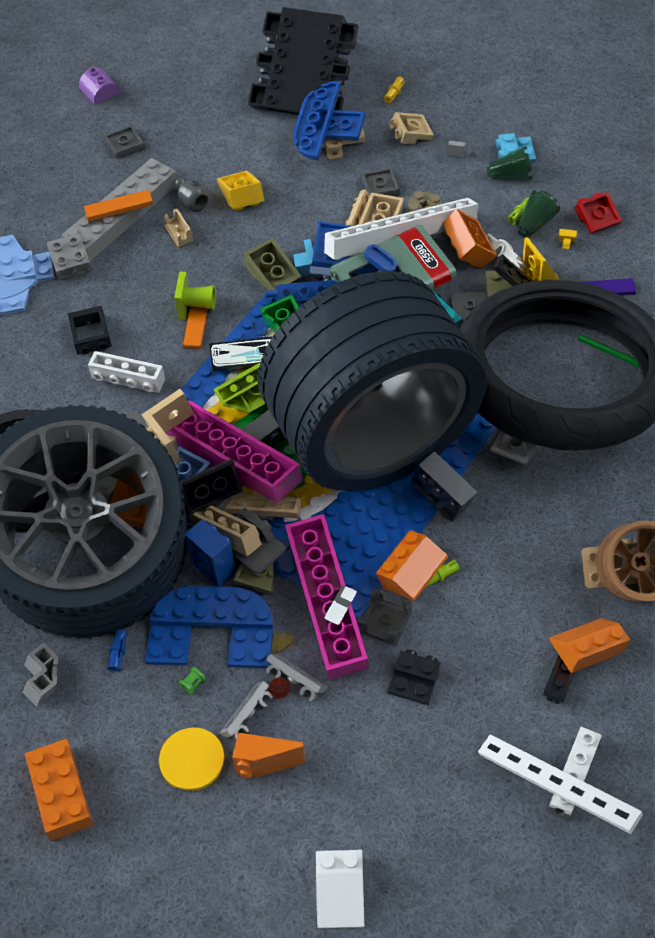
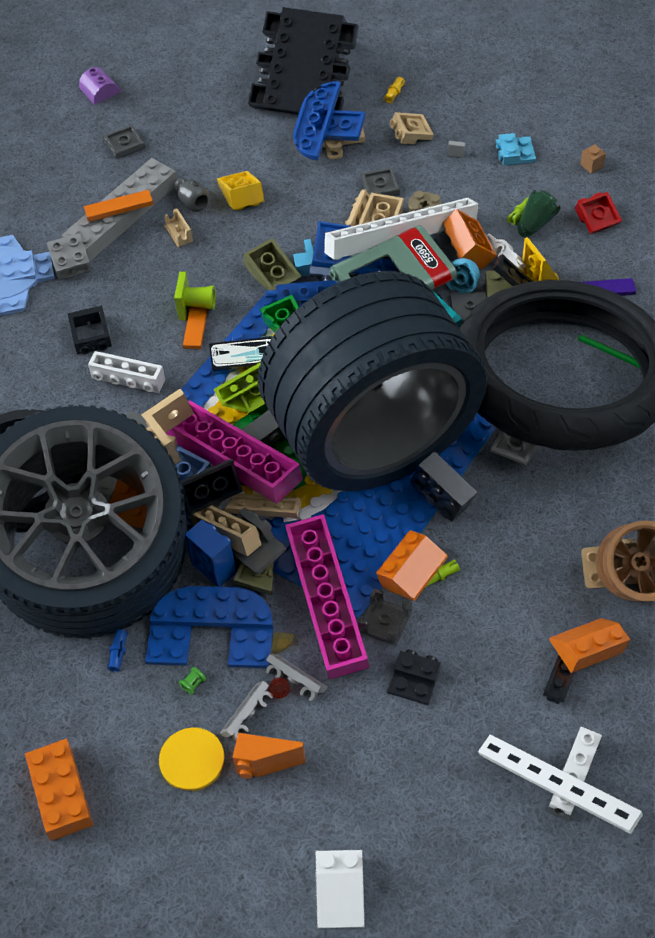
(43, 665): light grey brick -> none
(340, 605): white sticker -> none
(380, 258): blue tile -> none
(467, 276): none -> medium azure cylinder
(511, 166): clear green cone -> none
(567, 237): yellow tile -> none
(593, 158): none -> medium nougat brick

